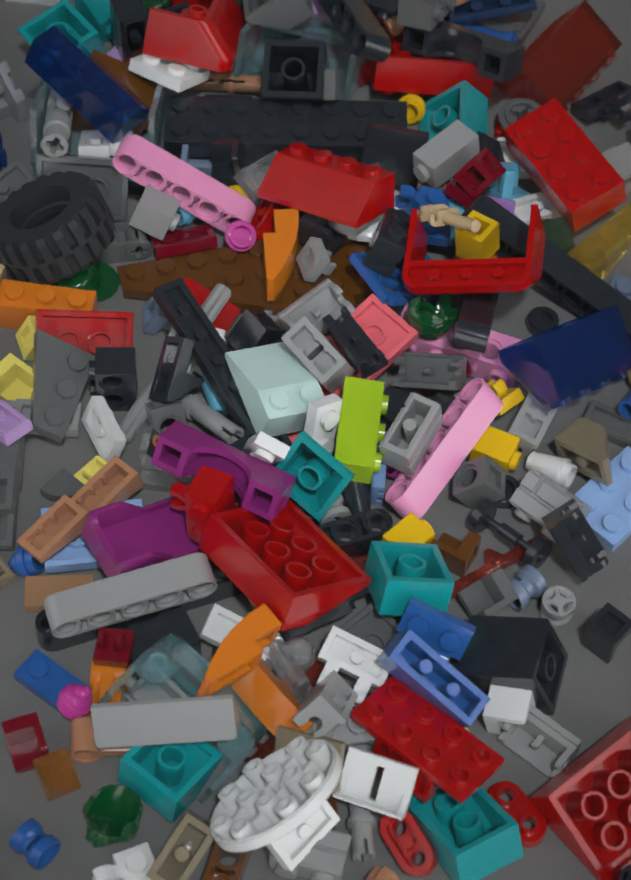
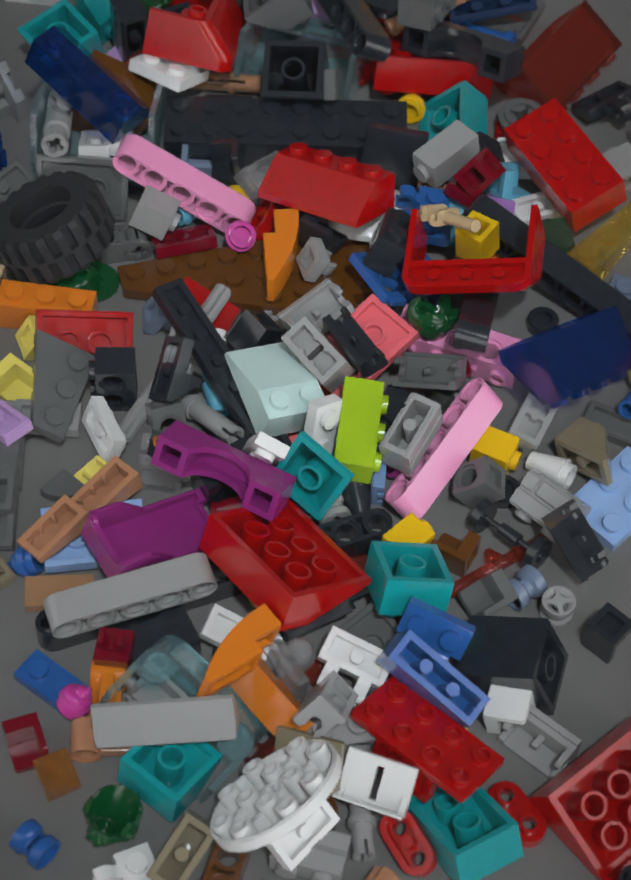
(207, 494): red brick -> none
(509, 396): yellow tile -> none

